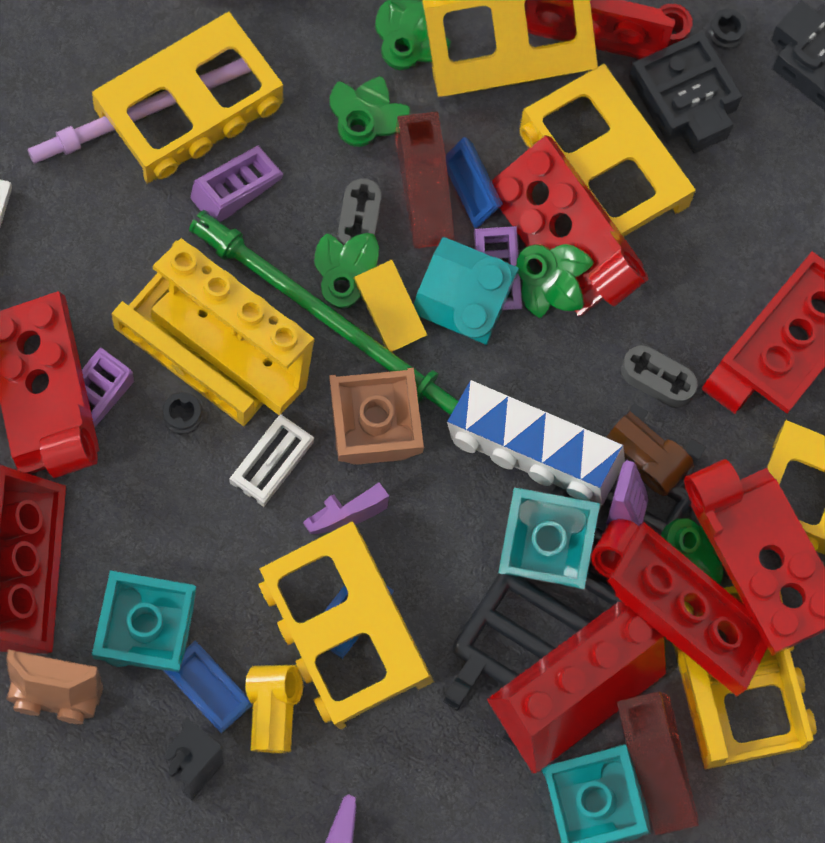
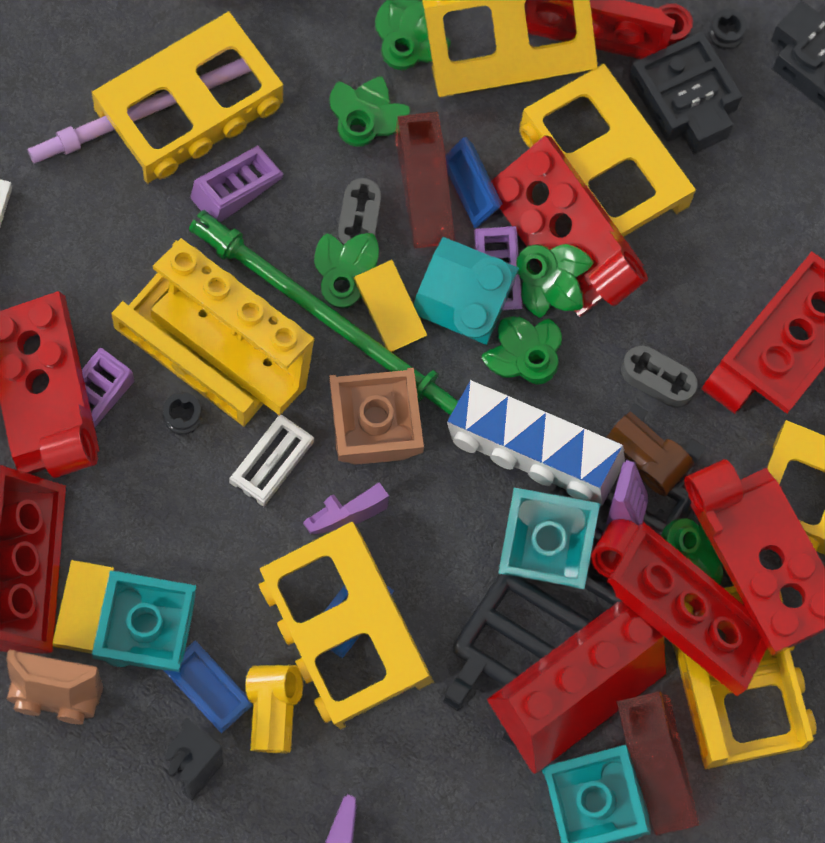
(81, 606): none -> yellow tile
(523, 344): none -> green plate

